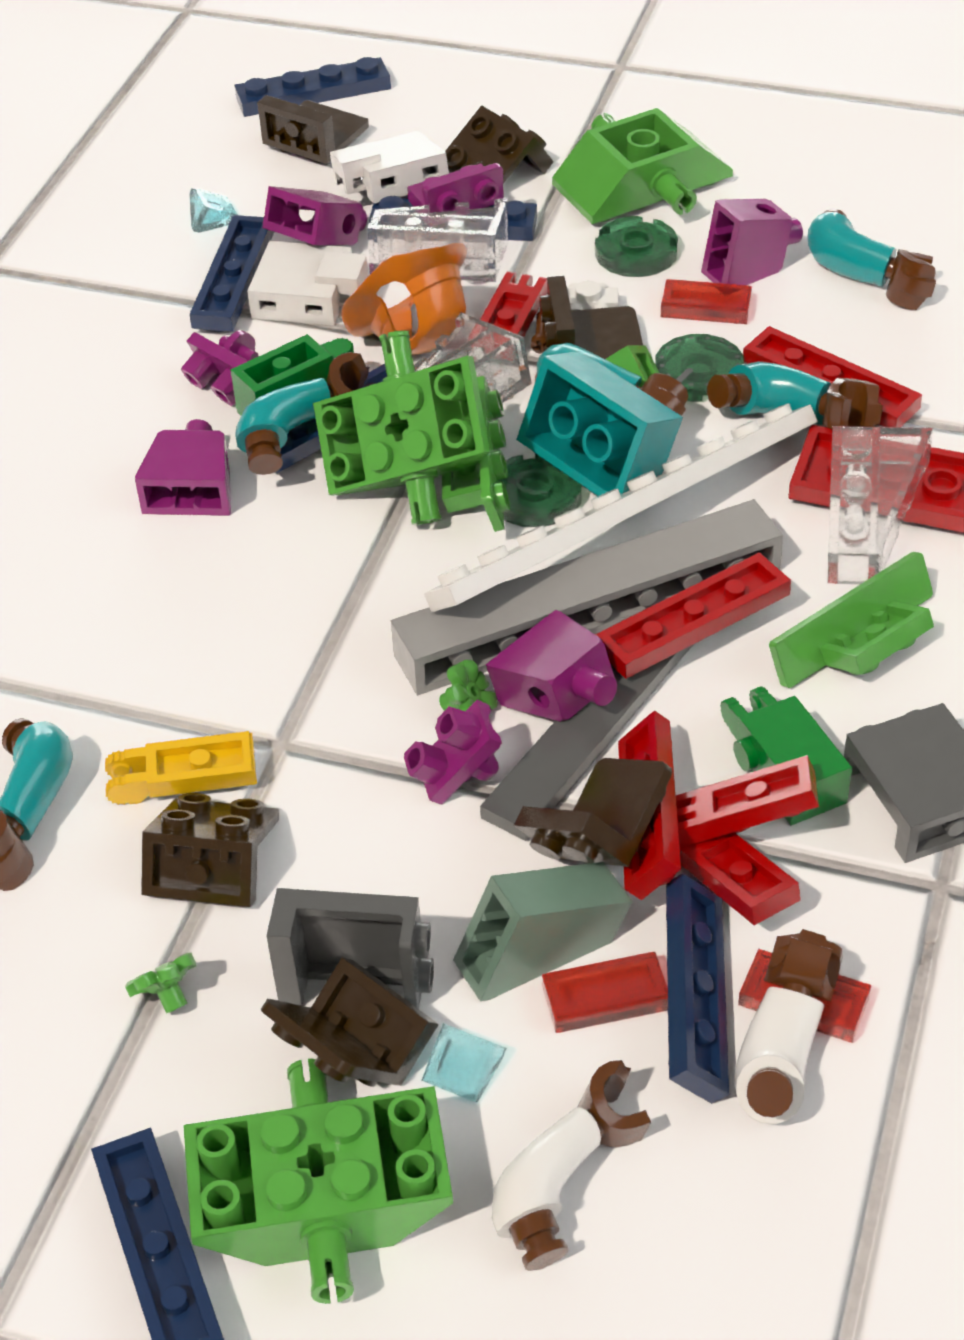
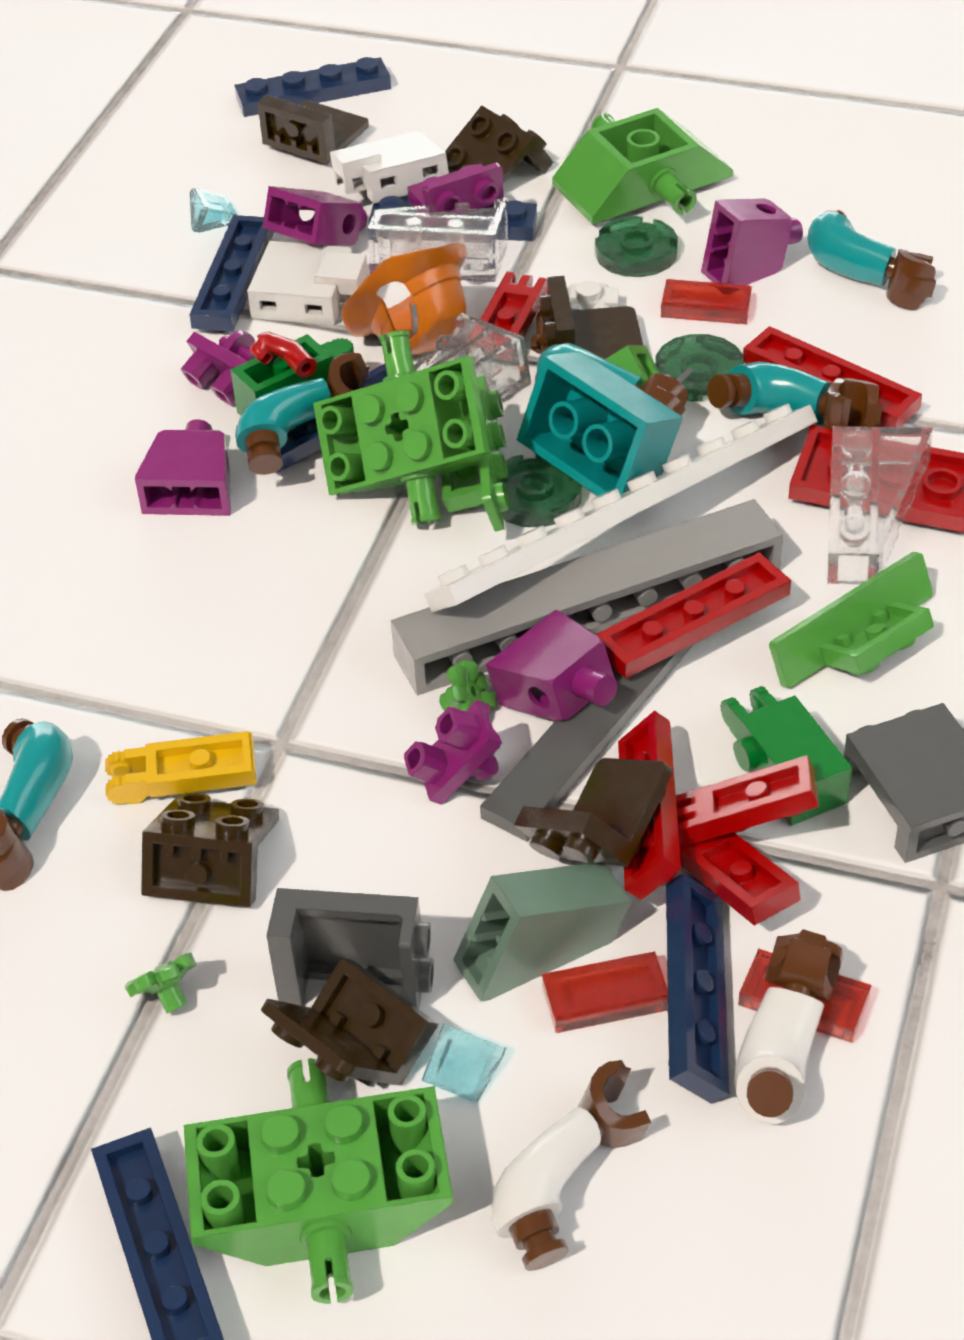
(289, 350): none -> red arm

